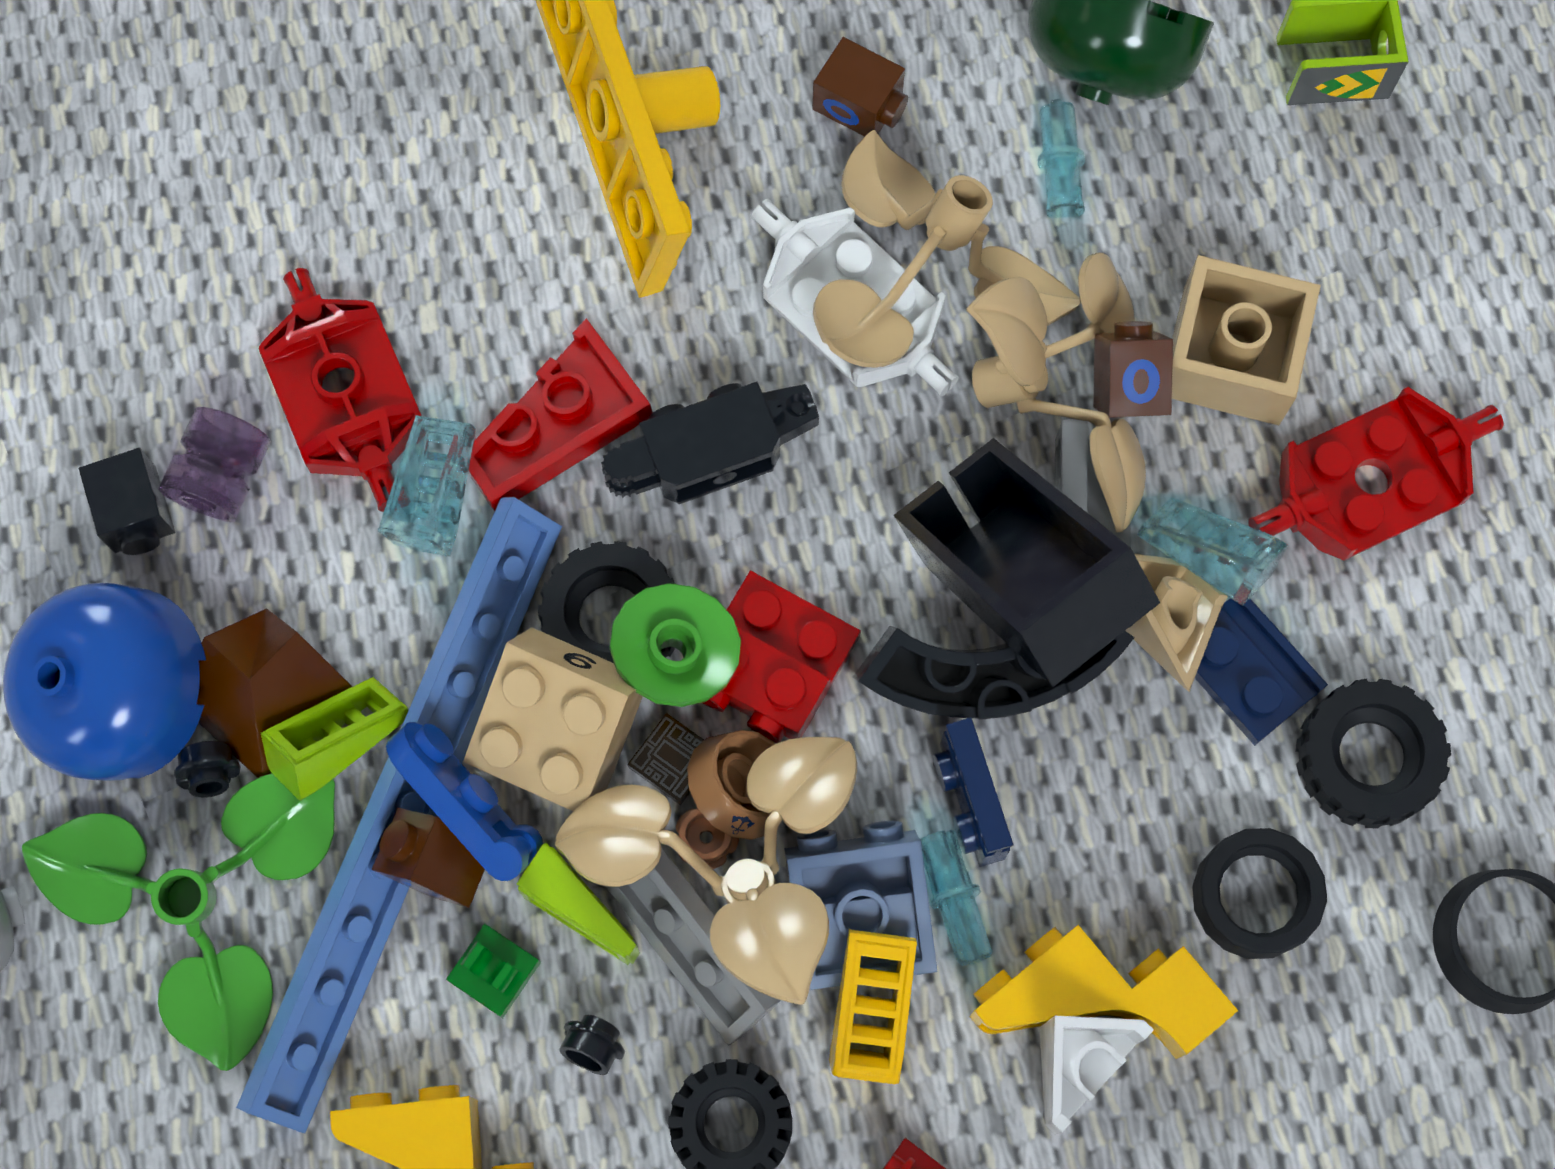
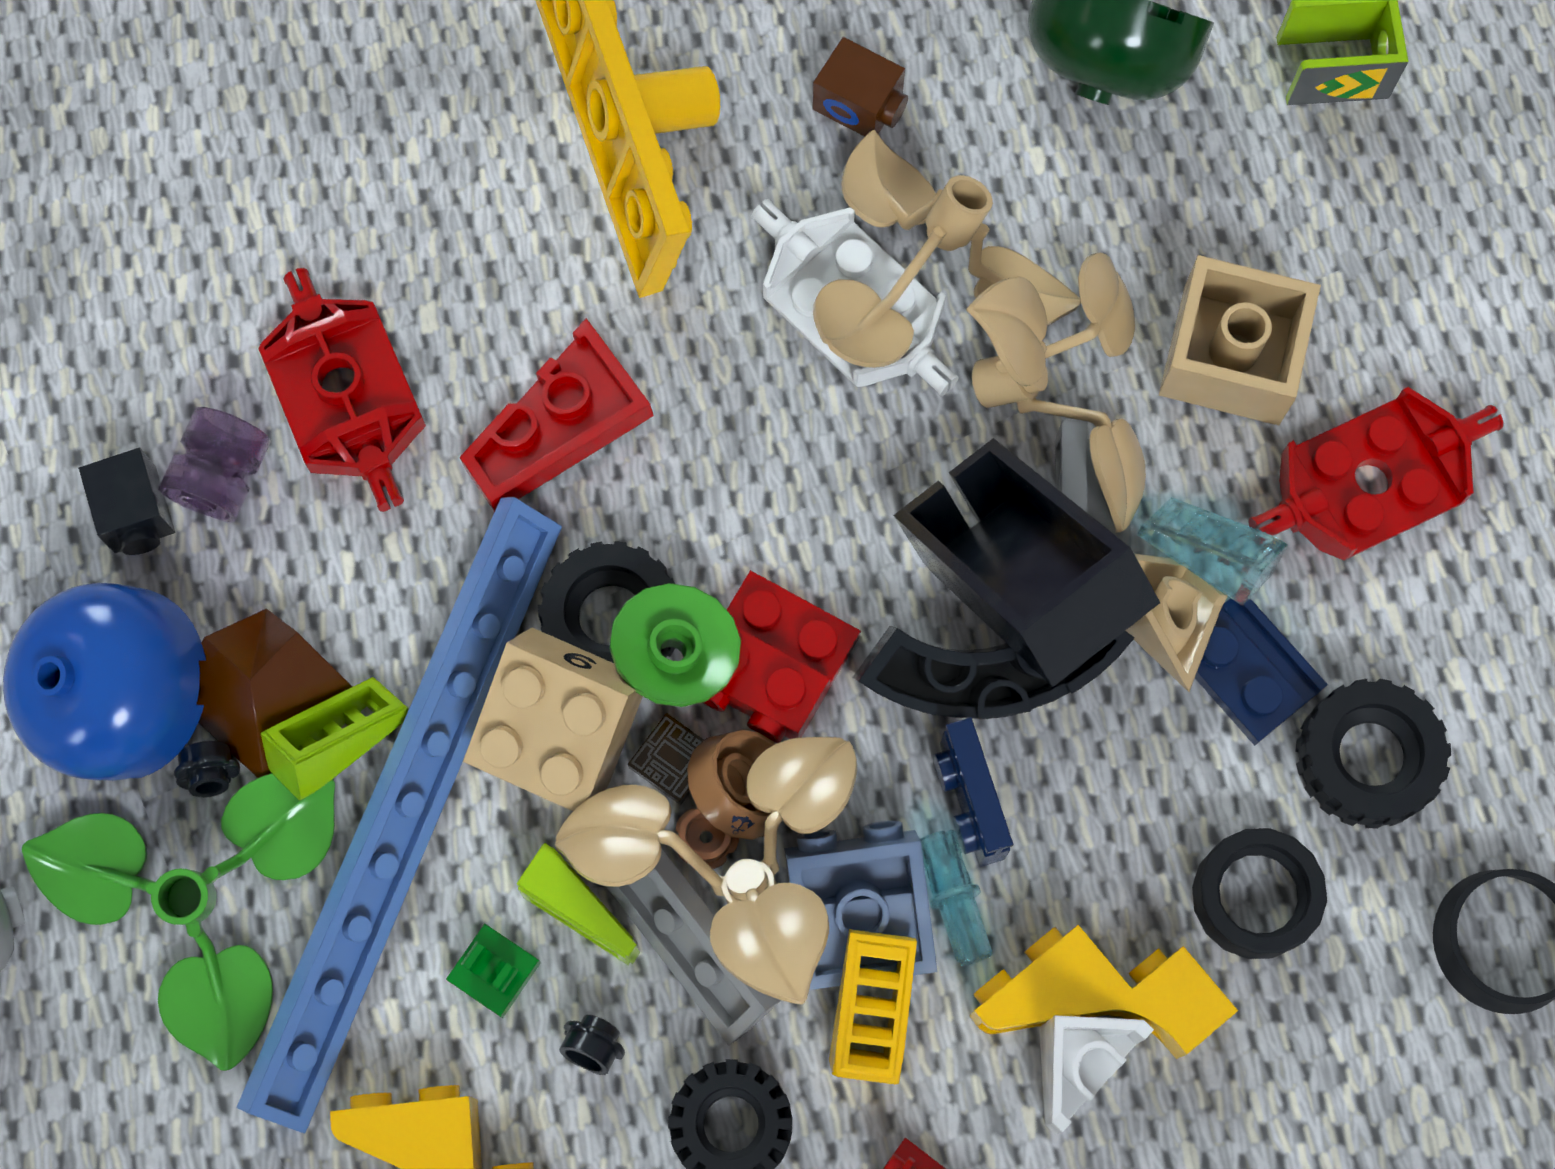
(428, 858): reddish brown brick -> none
(444, 512): clear light blue slope -> none
(462, 801): blue plate -> none
(710, 442): black hinge -> none
(1061, 160): clear light blue axle -> none
(1133, 371): reddish brown brick -> none

